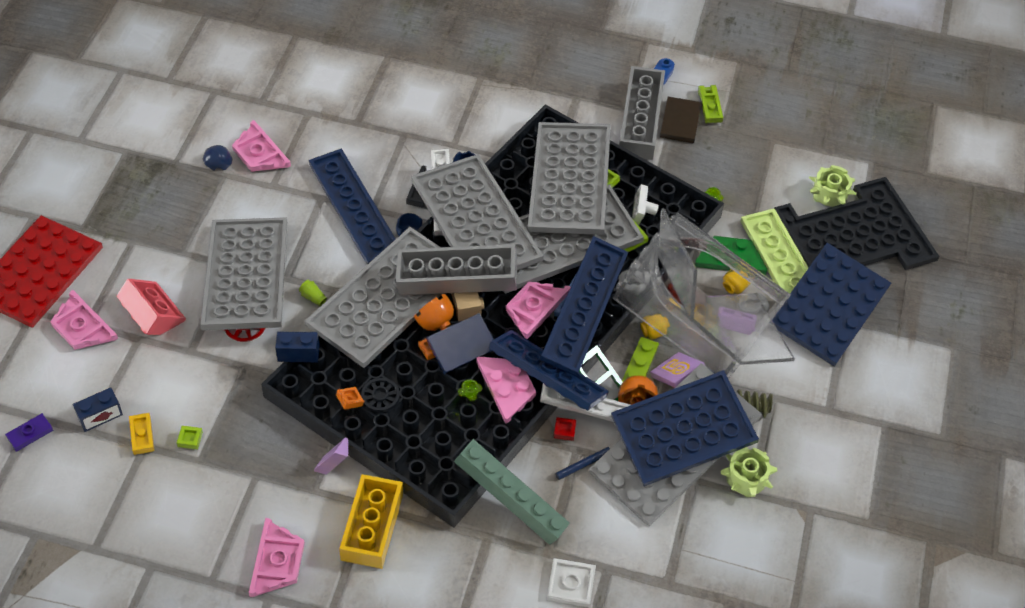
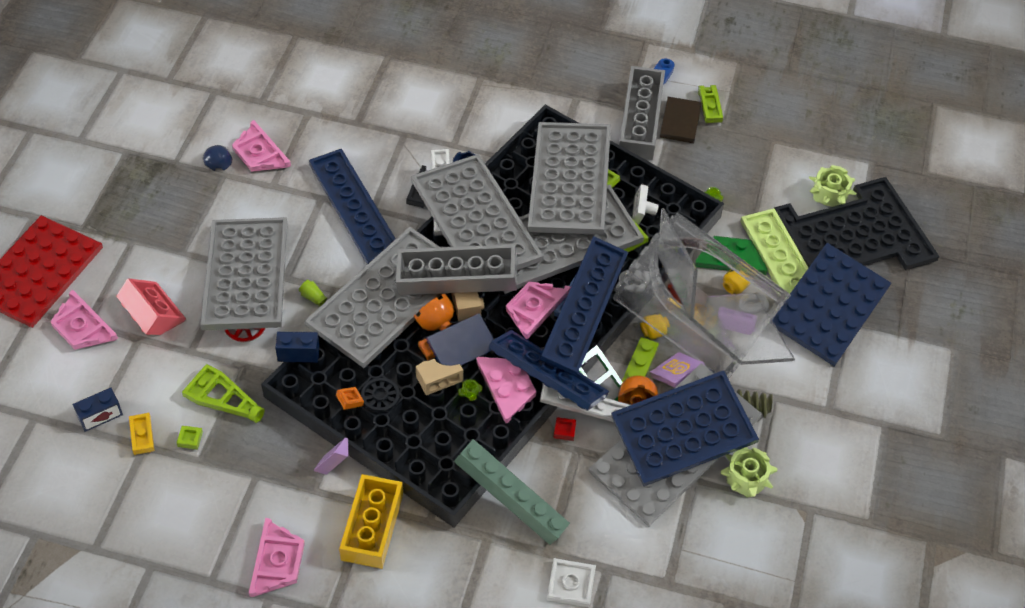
(29, 432): dark purple plate -> none
(204, 383): none -> lime plate
(408, 220): dark blue hair -> none
(436, 376): none -> tan arch
(580, 464): dark blue bar -> none

